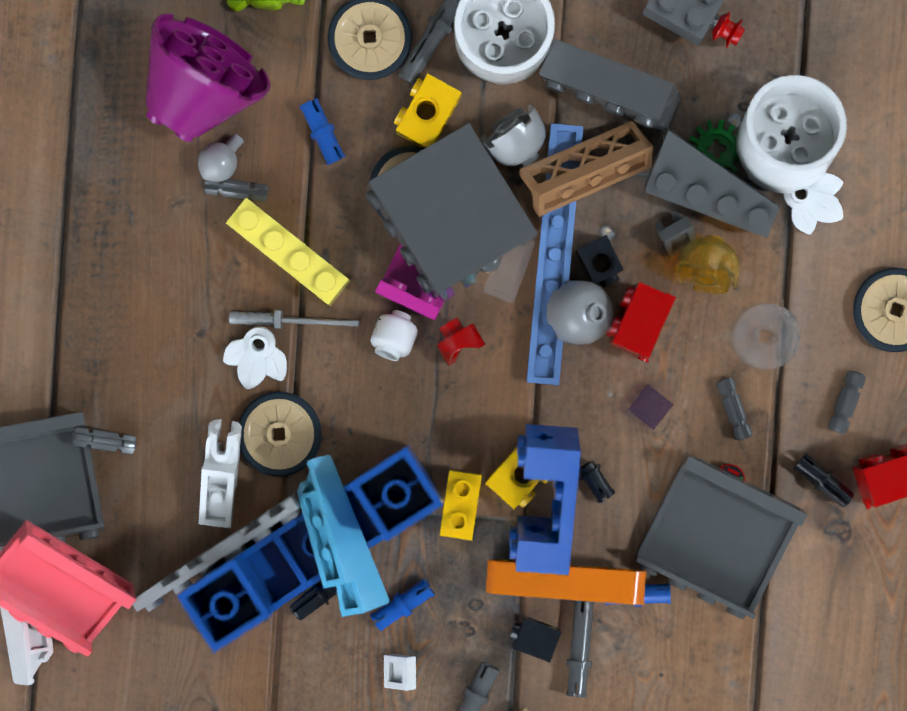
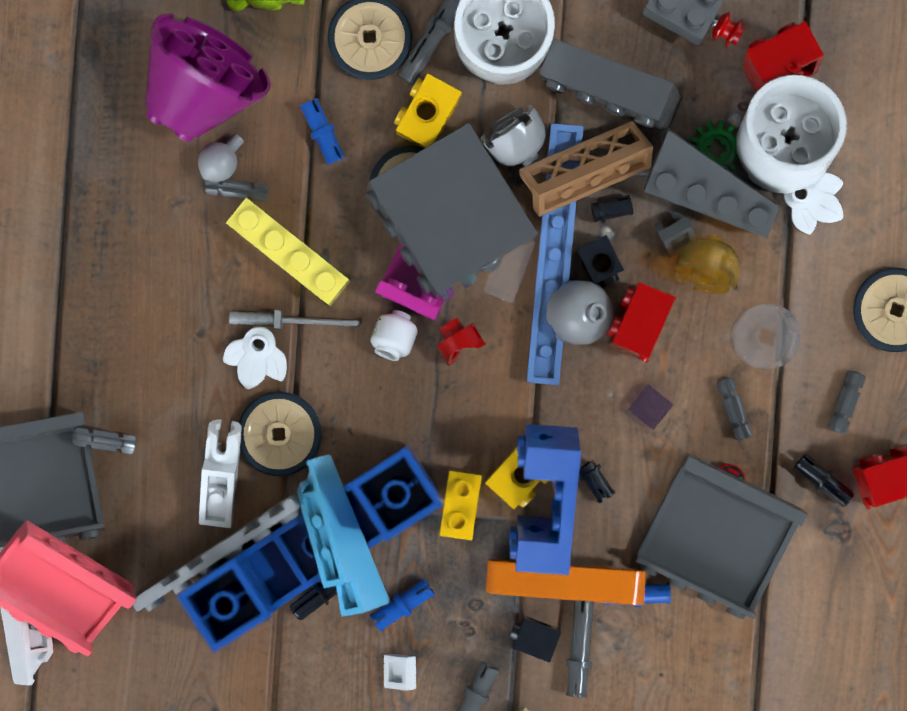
(611, 208): none -> black pin
(786, 54): none -> red brick

